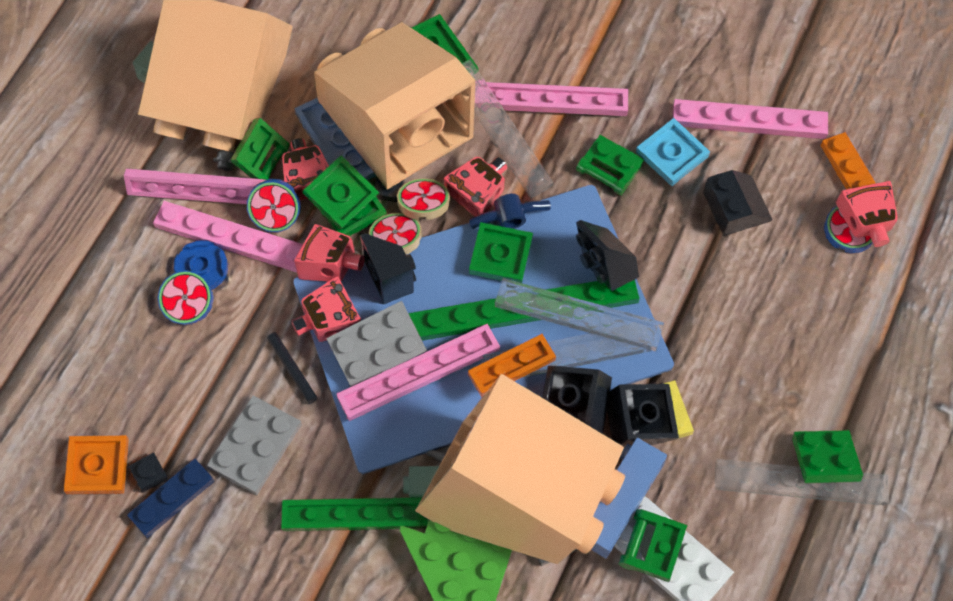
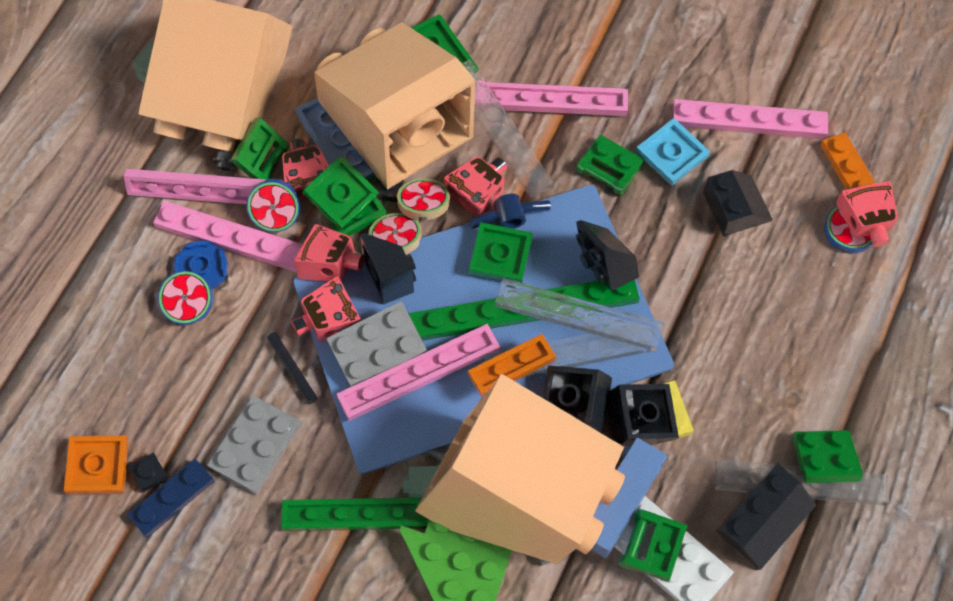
(767, 516): none -> black slope

